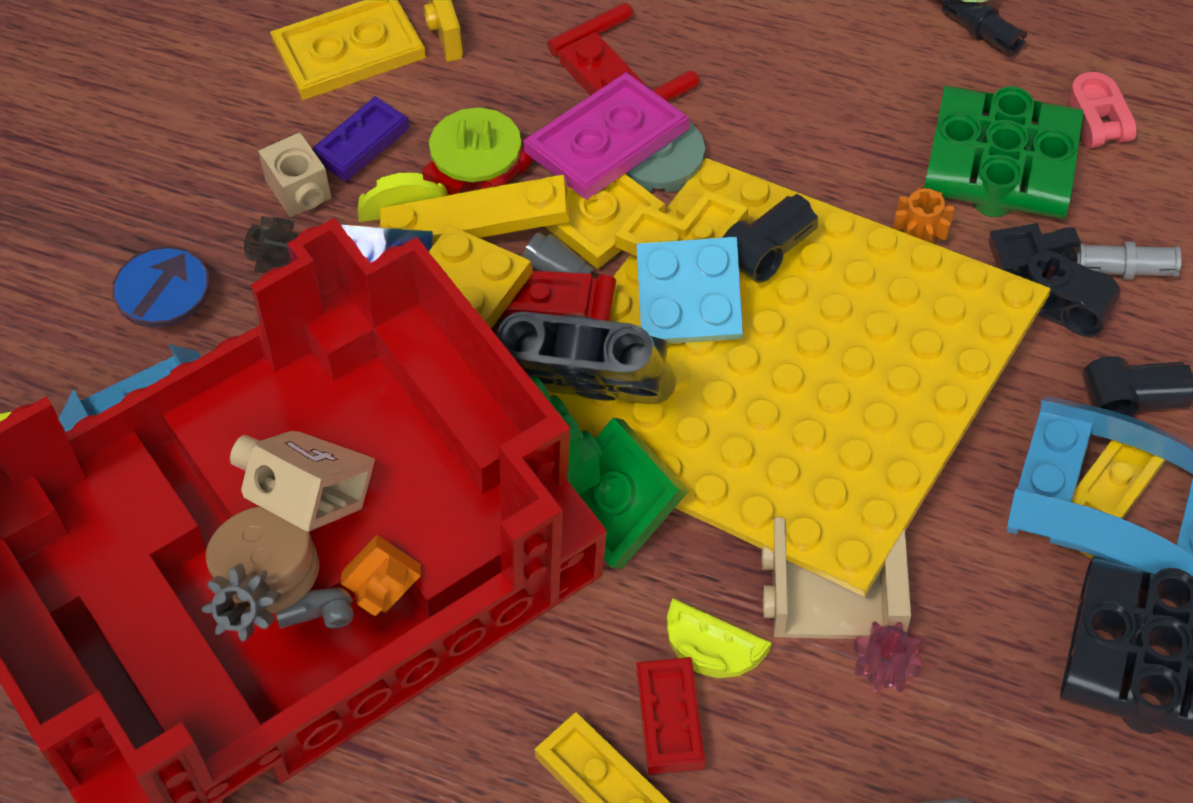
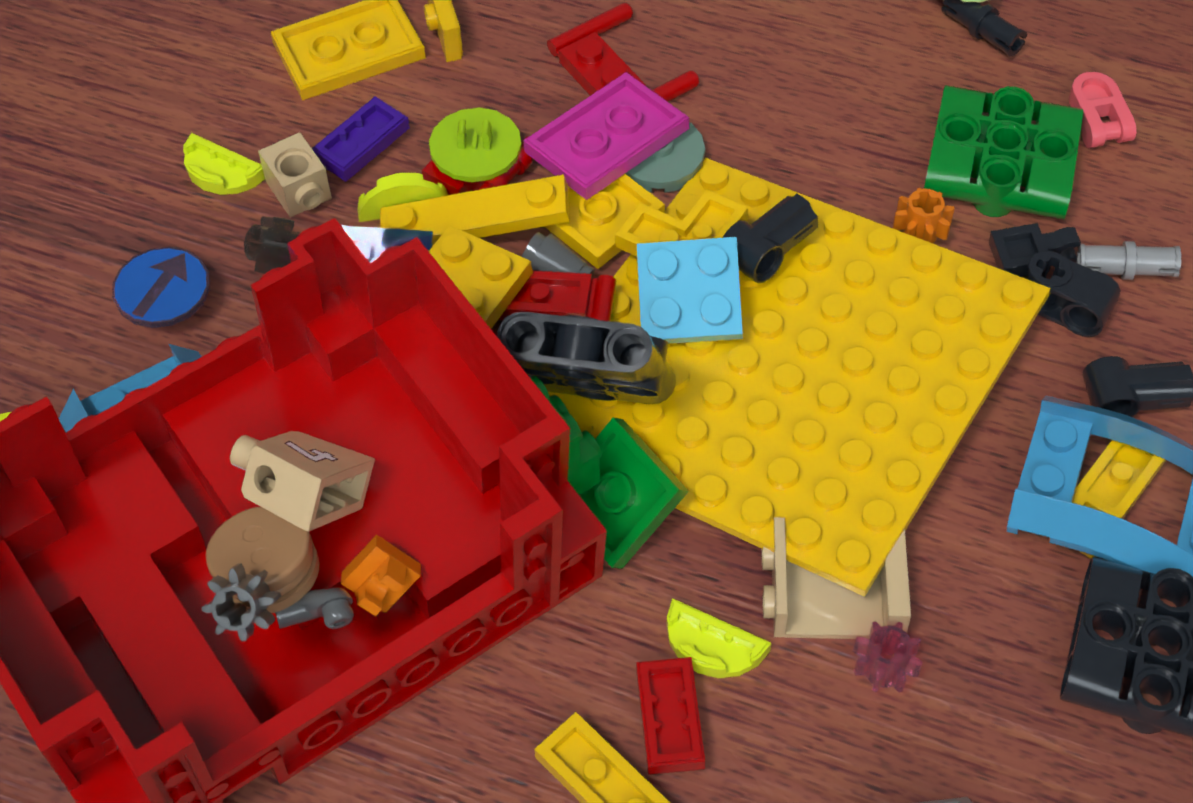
(219, 168): none -> neon yellow tile

